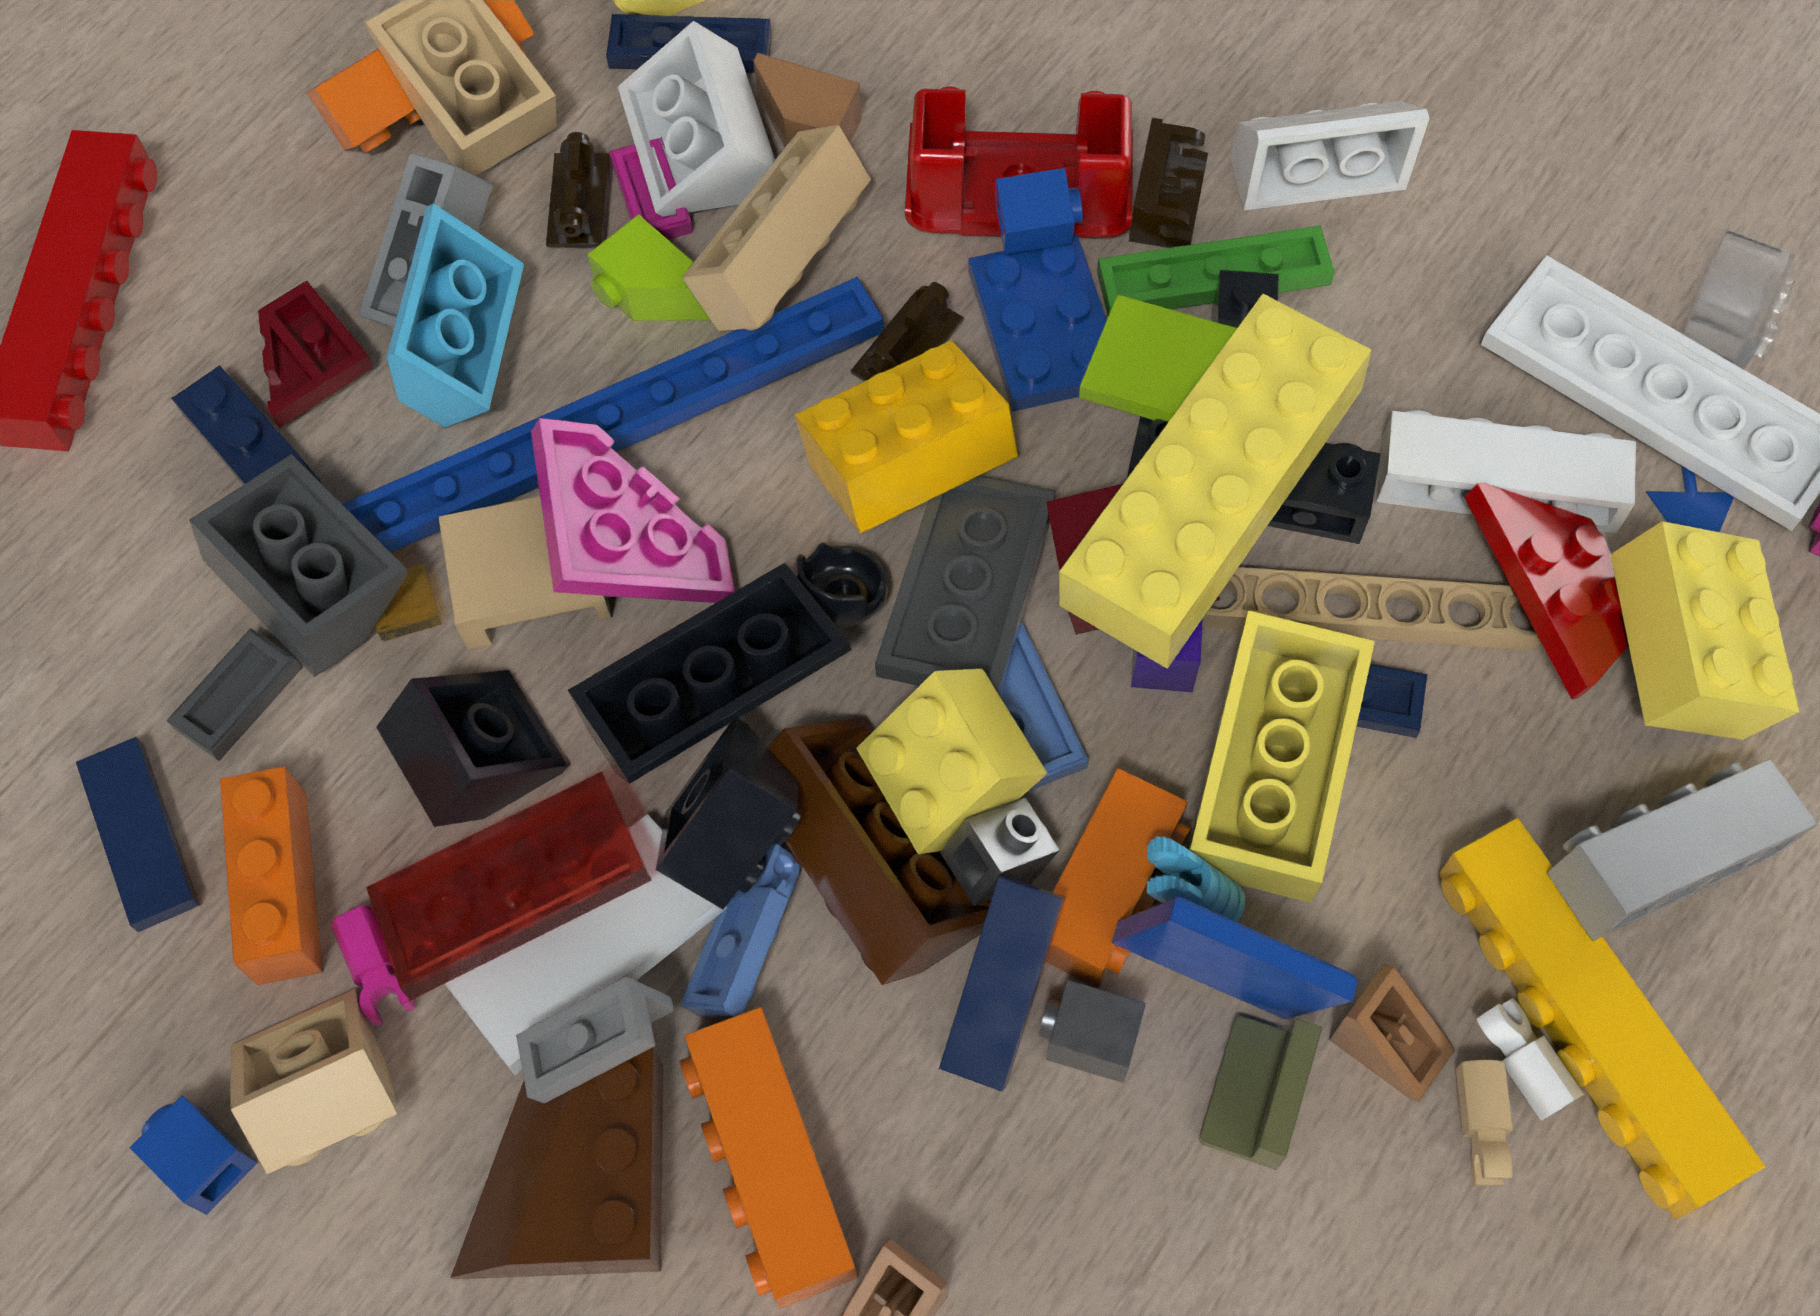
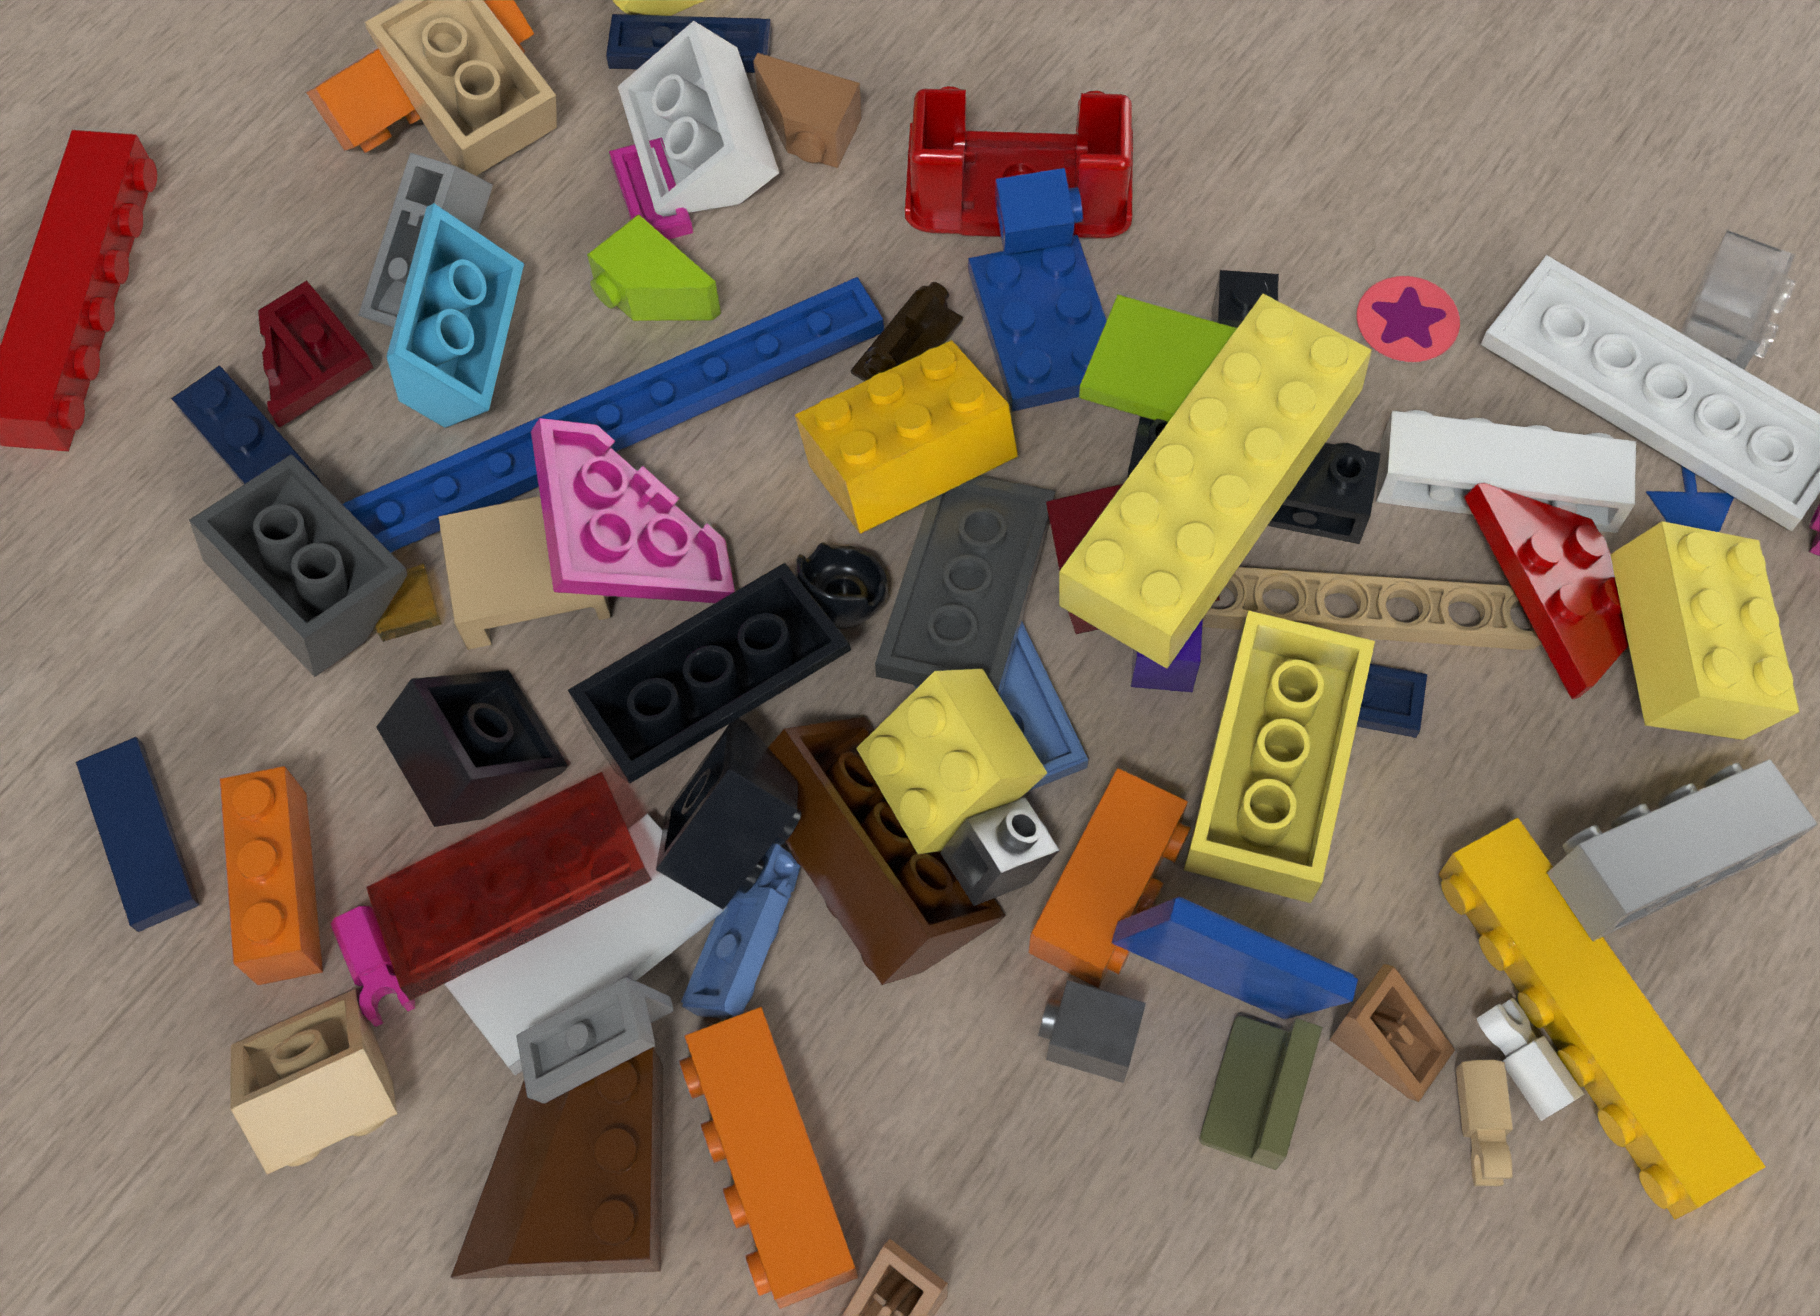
(192, 1154): blue brick -> none
(234, 694): dark grey tile -> none
(577, 194): dark brown hinge -> none
(777, 229): tan brick -> none
(1002, 982): dark blue tile -> none
(1168, 186): dark brown hinge -> none
(1191, 272): bright green plate -> none
(1192, 879): medium azure hinge -> none
(1326, 154): white slope -> none
(1408, 319): none -> coral sticker

